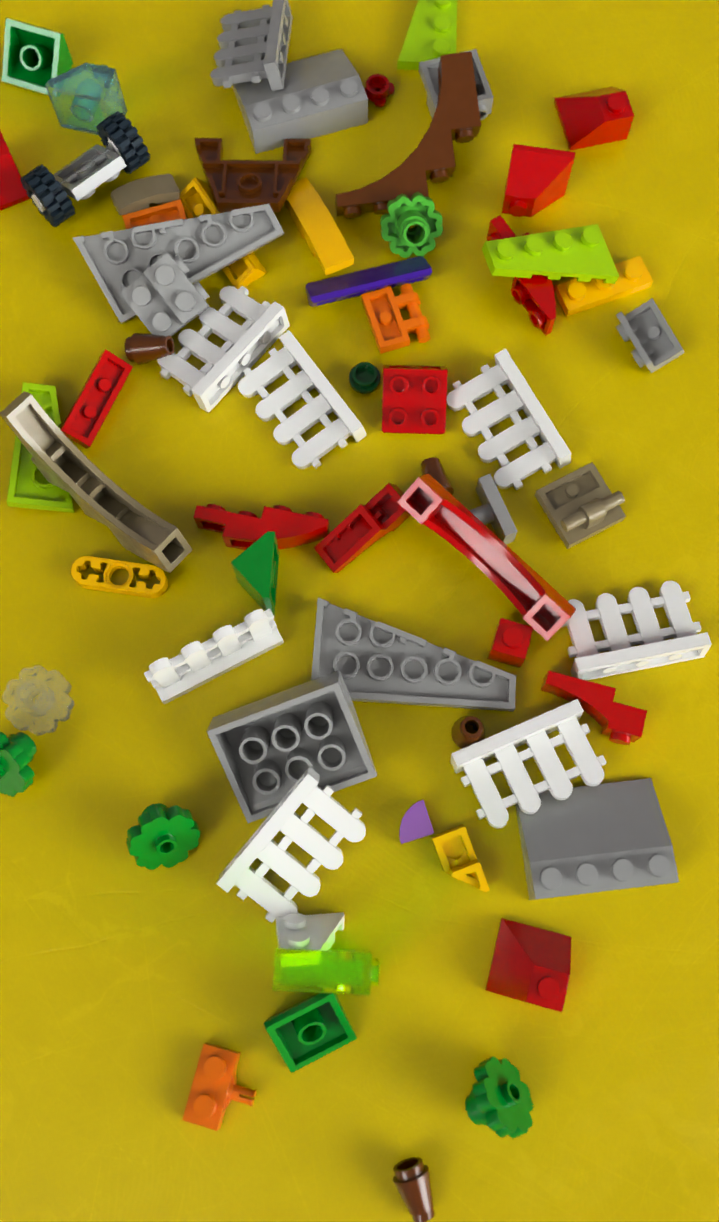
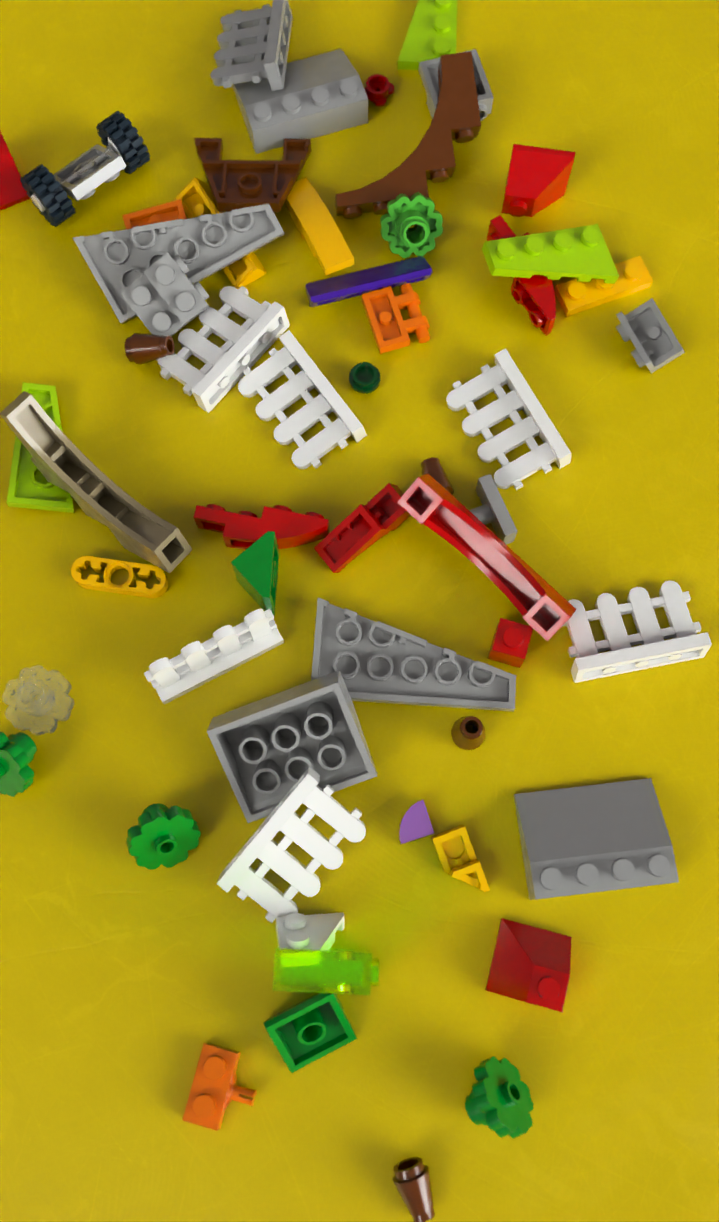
(33, 55): green slope -> none
(86, 96): clear light blue slope -> none
(96, 399): red plate -> none
(142, 192): dark tan slope -> none
(414, 399): red bracket -> none
(510, 762): white fence -> none
(580, 505): dark tan plate -> none
(595, 117): red slope -> none
(617, 720): red slope -> none

